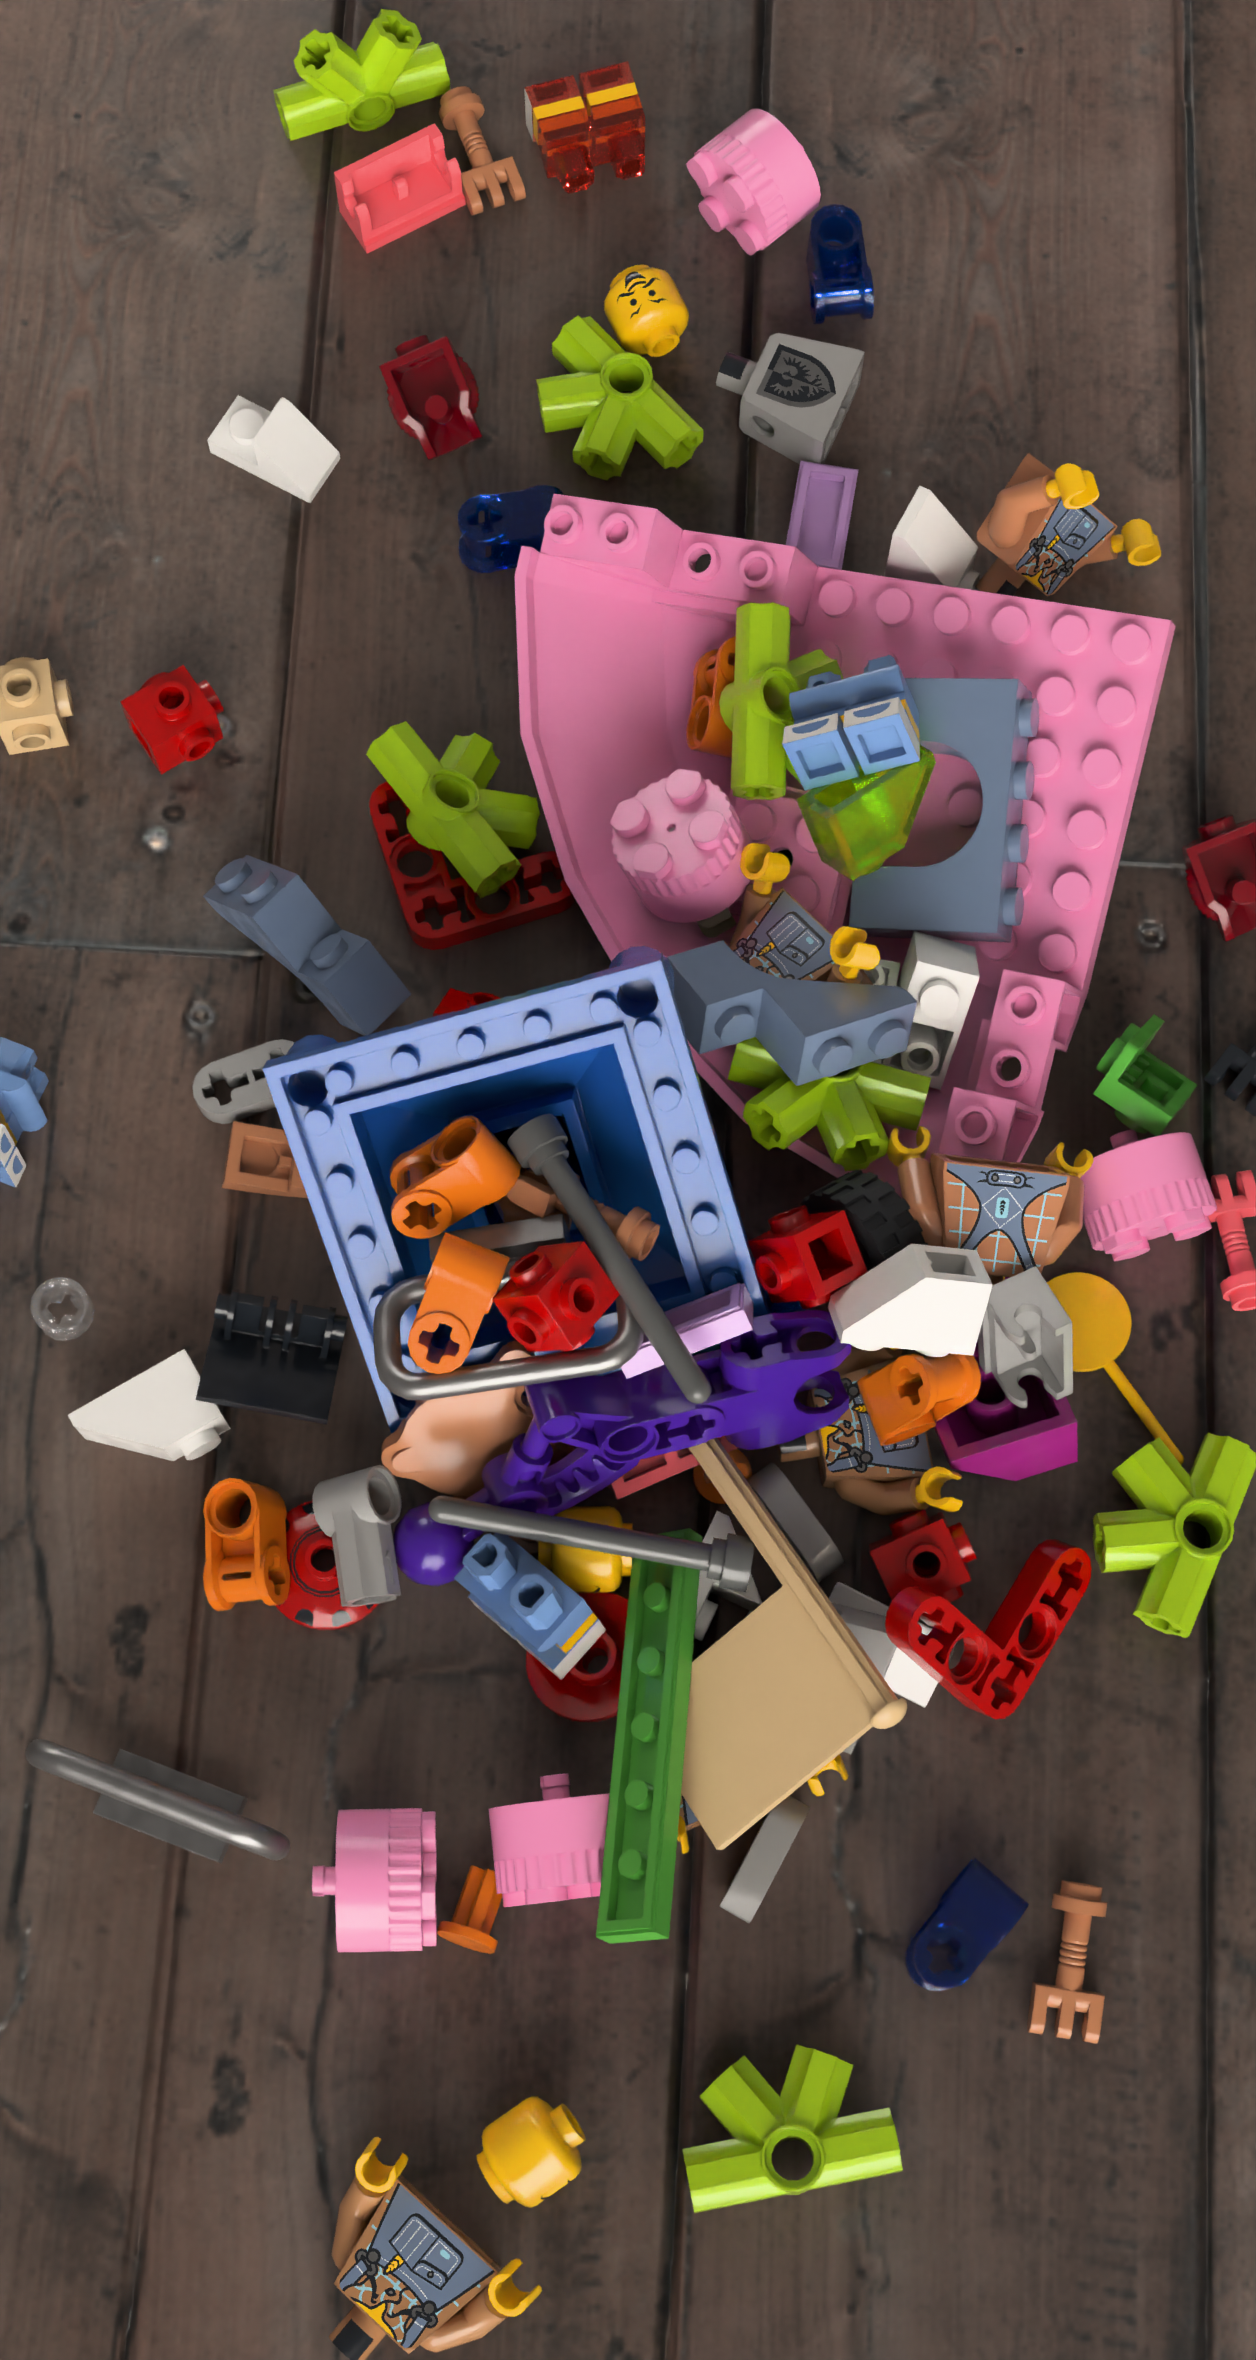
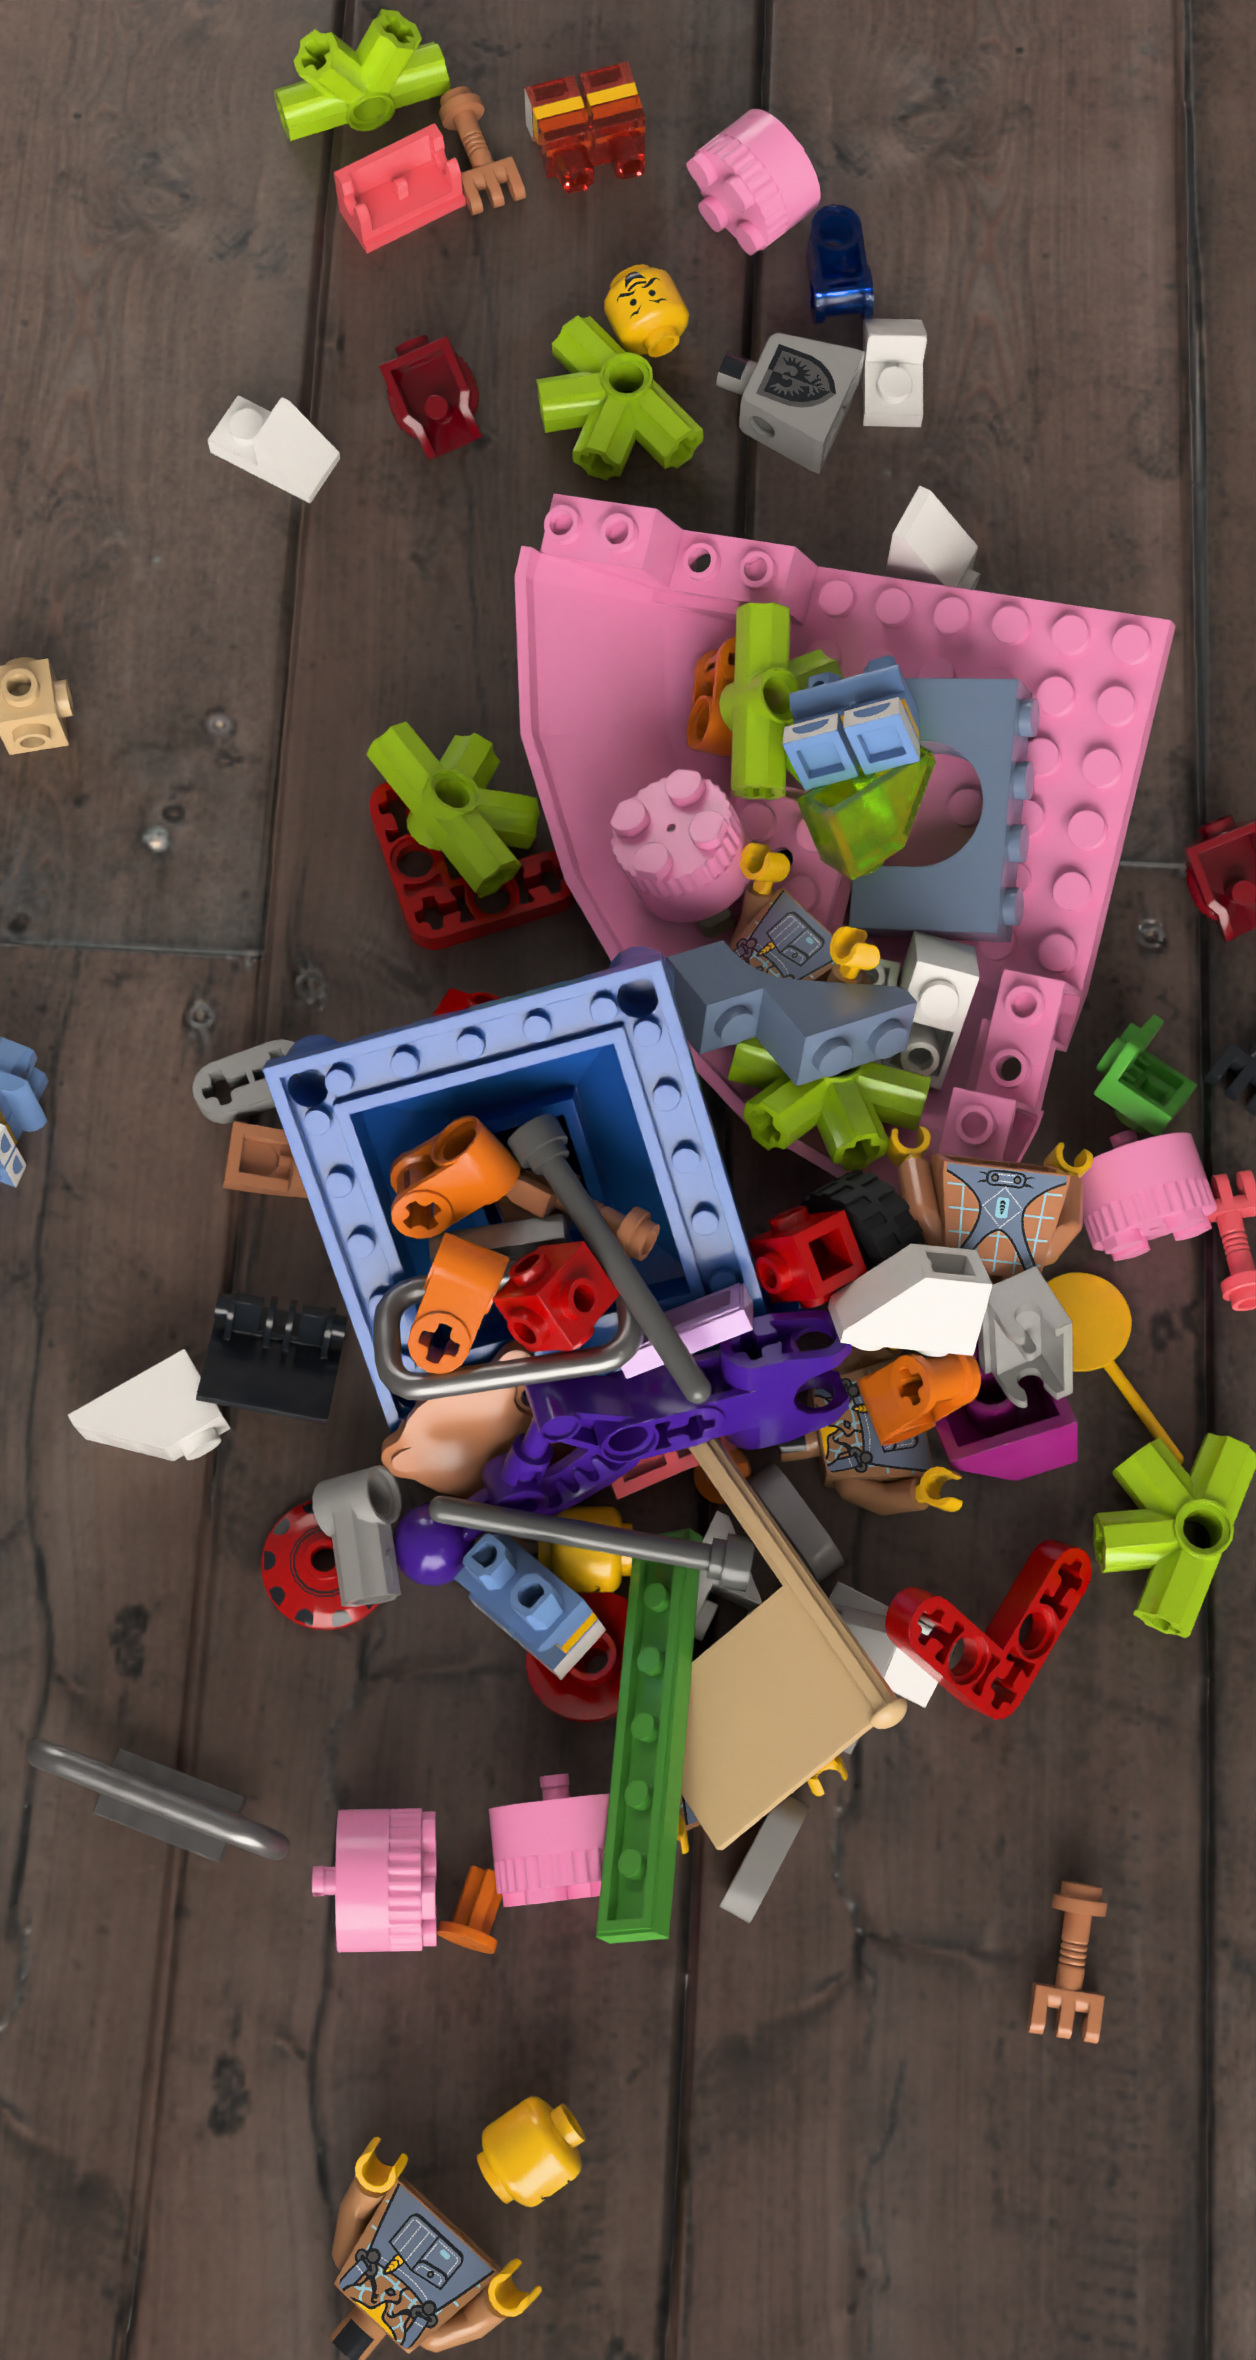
(54, 1291): clear bush -> none
(174, 718): red brick -> none
(246, 1551): orange piece -> none
(296, 930): sand blue arch -> none
(509, 523): clear blue piece -> none
(805, 2111): lime piece -> none
(822, 512): lavender tile -> none
(893, 372): none -> white slope
(920, 1533): red brick -> none
(971, 1919): clear blue piece -> none
(1050, 529): torso -> none

